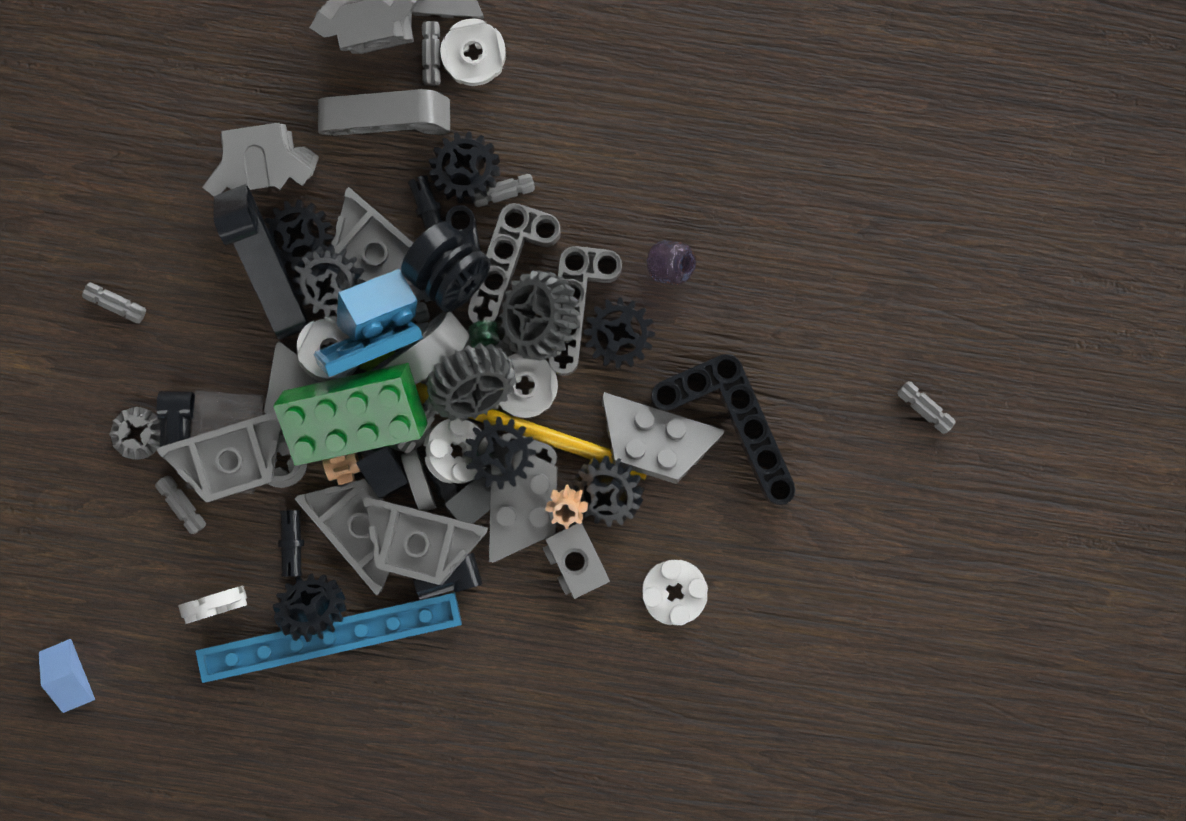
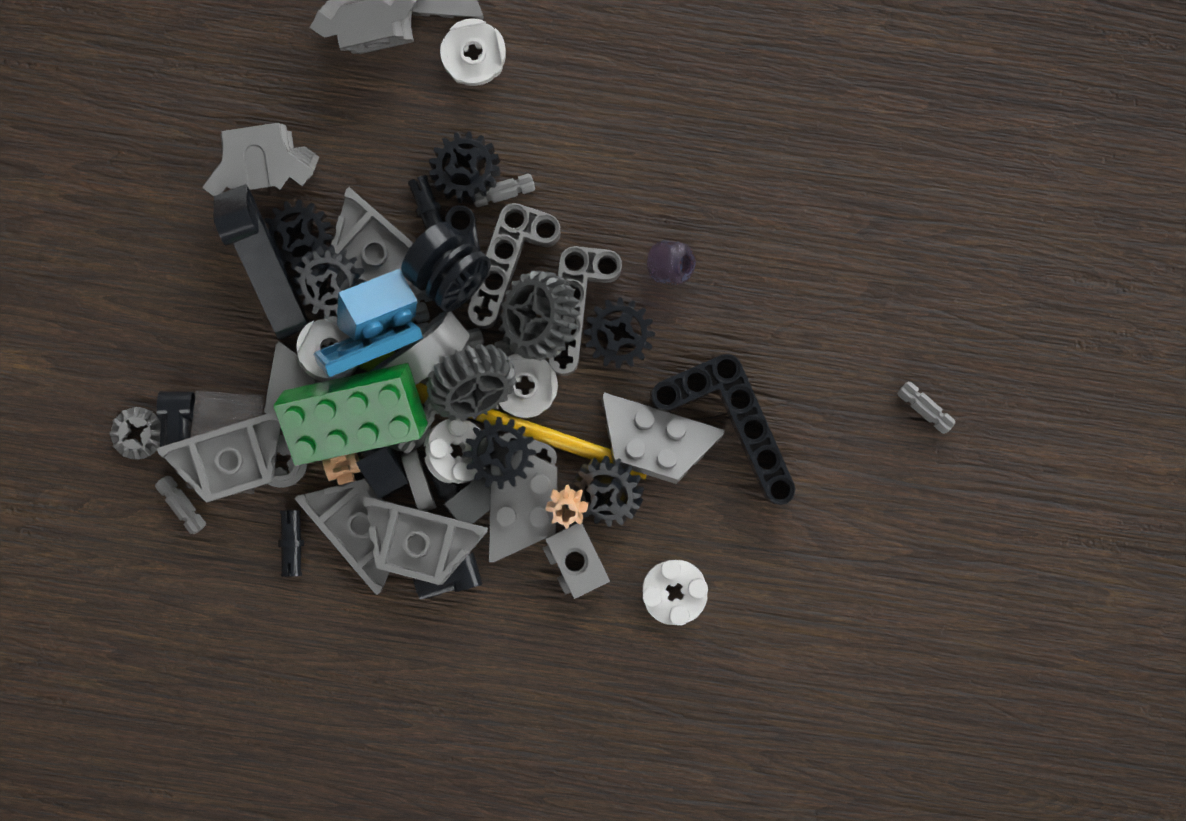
(64, 676): light blue slope -> none
(114, 302): light grey axle -> none
(213, 604): white plate -> none
(309, 607): black gear -> none
(351, 633): dark azure plate -> none
(385, 112): light grey beam -> none
(431, 53): light grey axle -> none
(484, 333): clear green bush -> none

